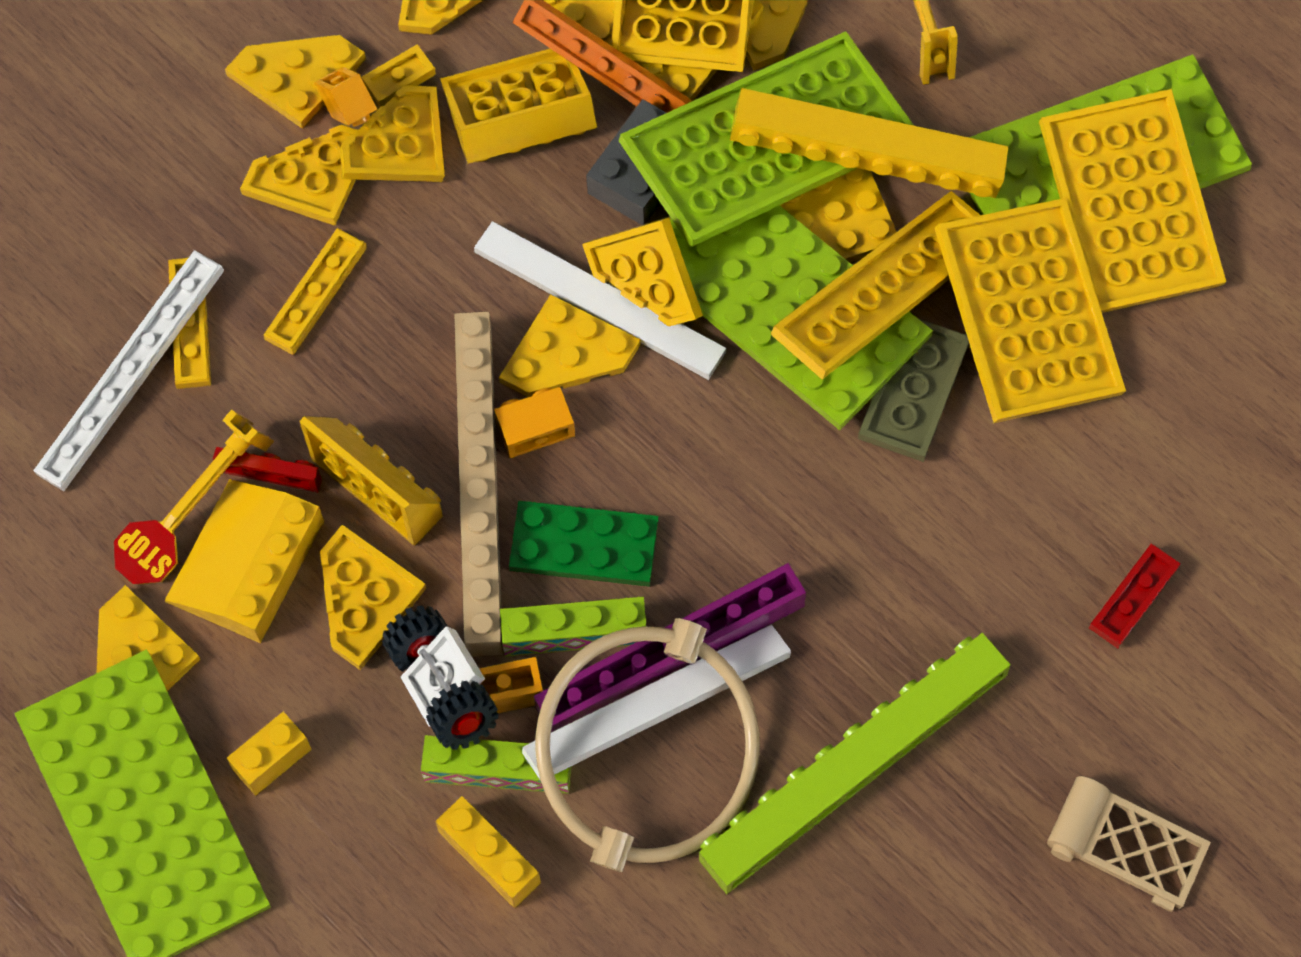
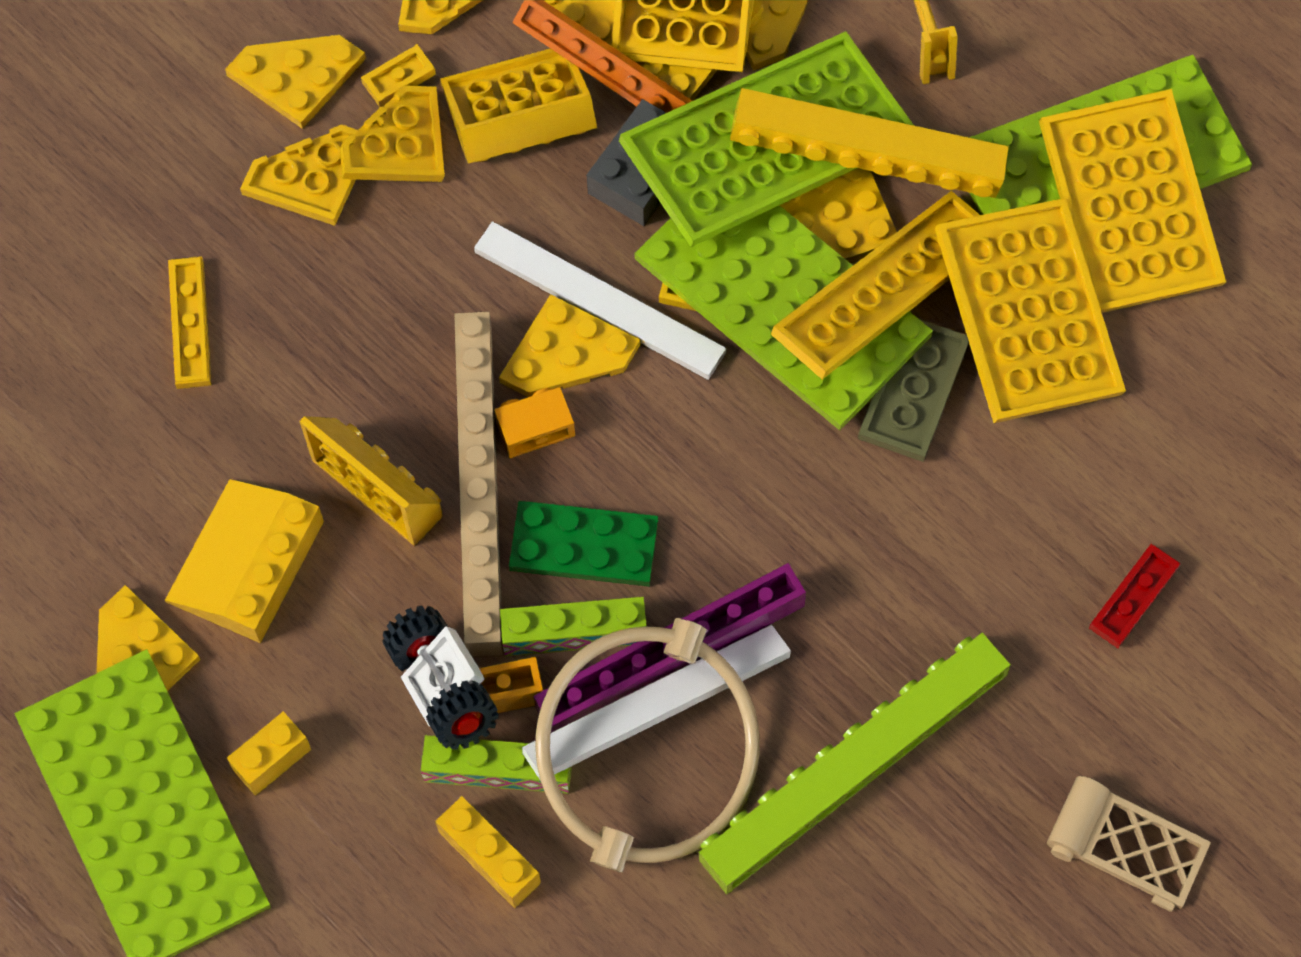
(128, 370): white tile -> none
(148, 549): yellow piece -> none
(273, 470): red plate -> none
(315, 291): yellow tile -> none
(346, 97): light orange brick -> none
(363, 594): yellow plate -> none
(647, 270): yellow plate -> none

